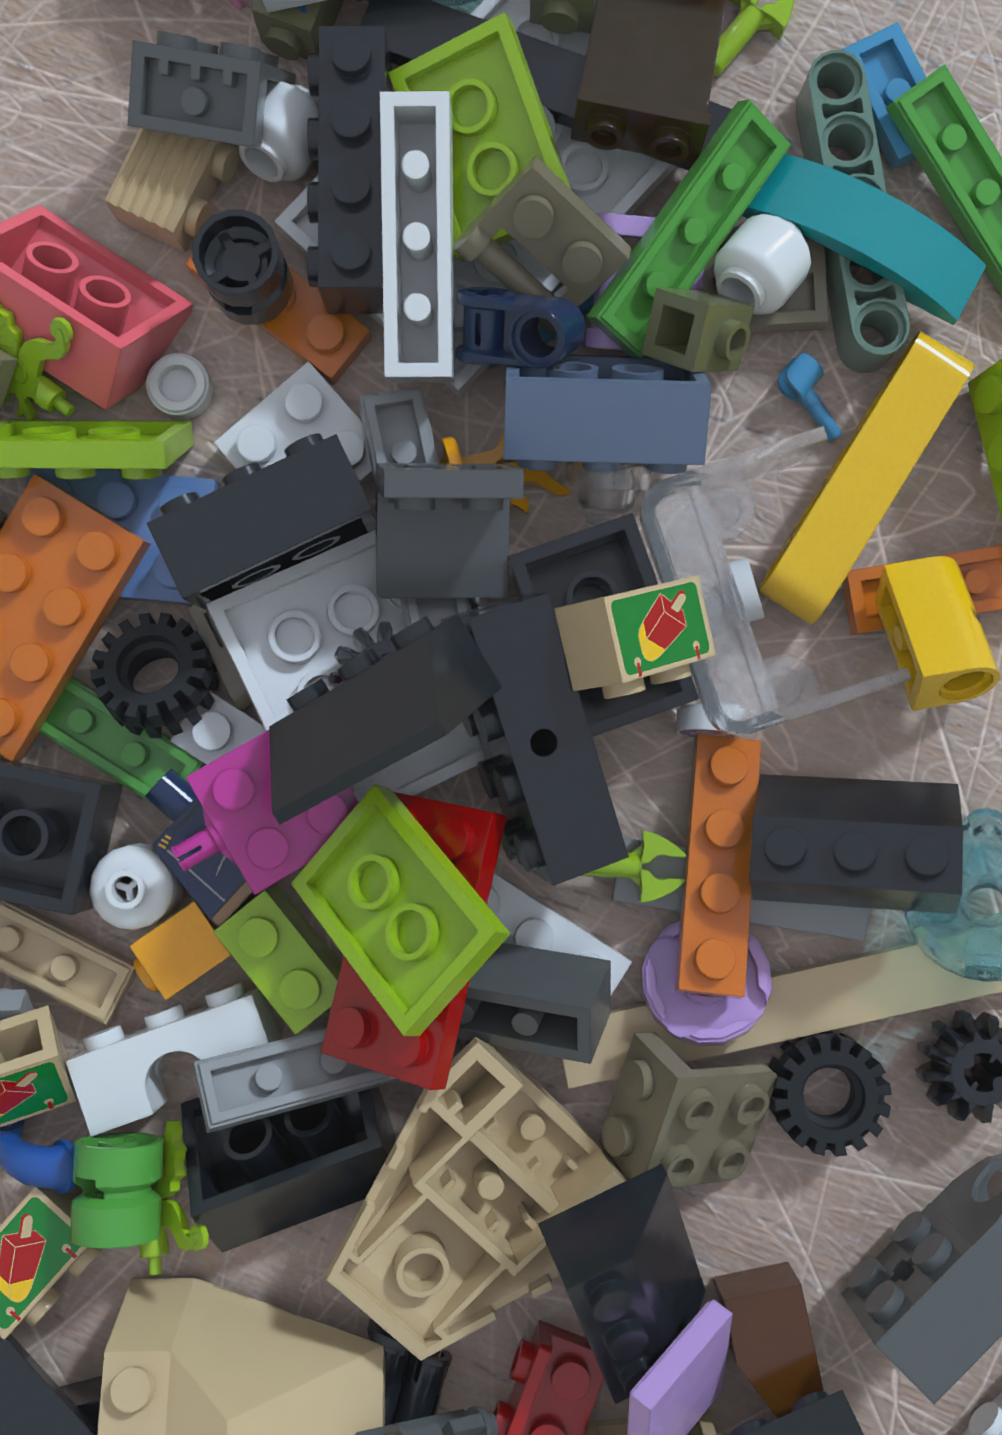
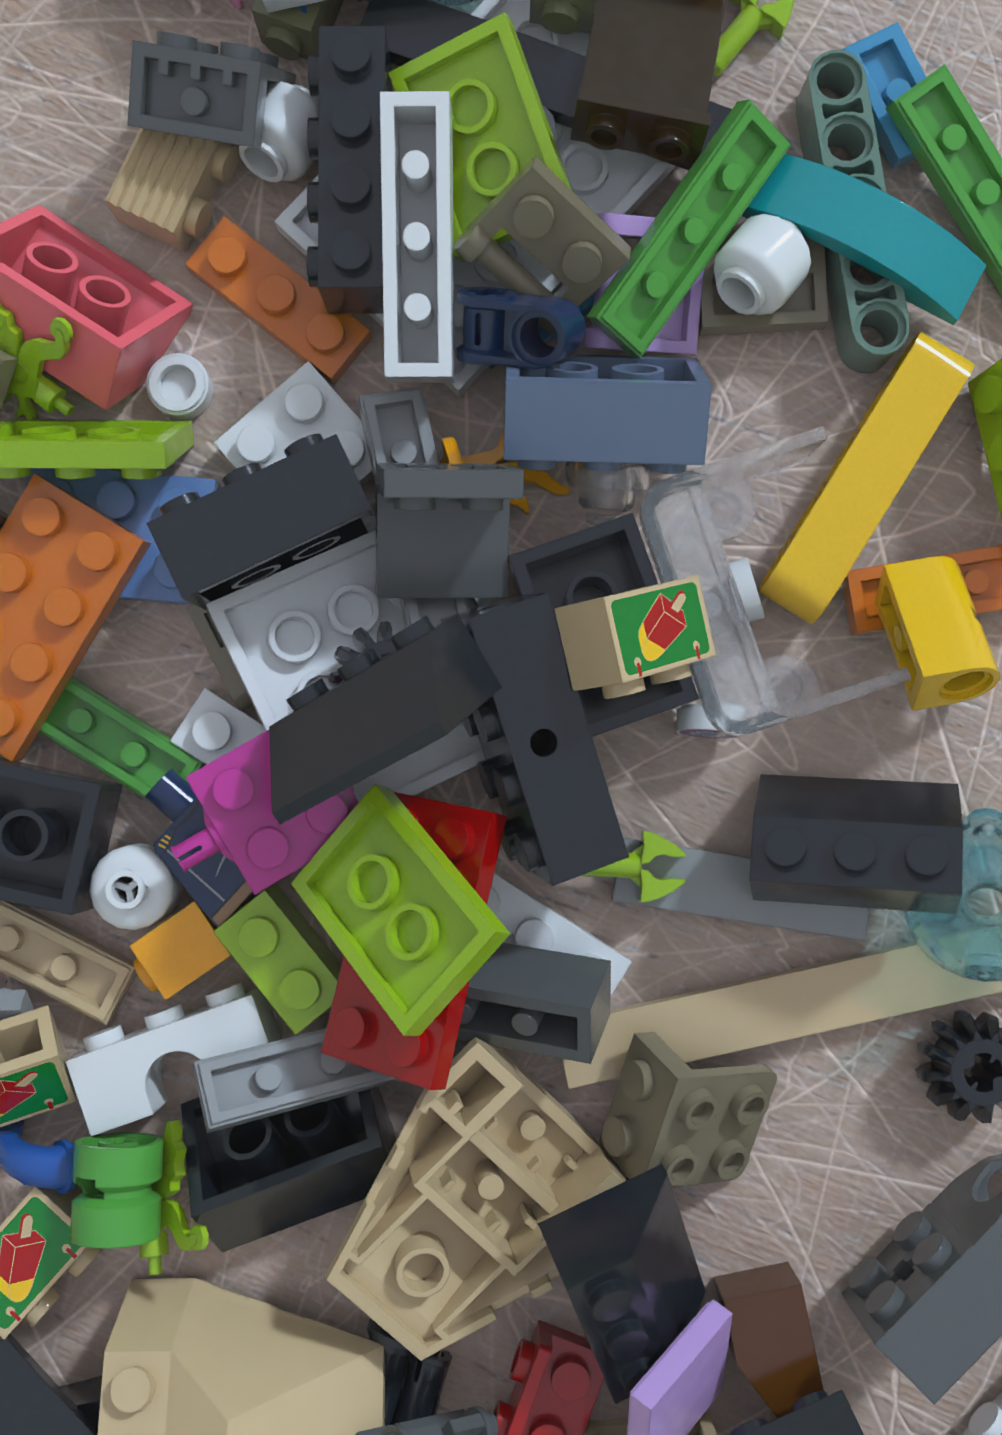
(134, 651): black tyre -> none
(242, 266): black wheel -> none
(698, 330): olive brick -> none
(698, 1017): lavender tile -> none
(718, 867): orange plate -> none
(797, 384): dark azure hand -> none
(854, 1119): black tyre -> none

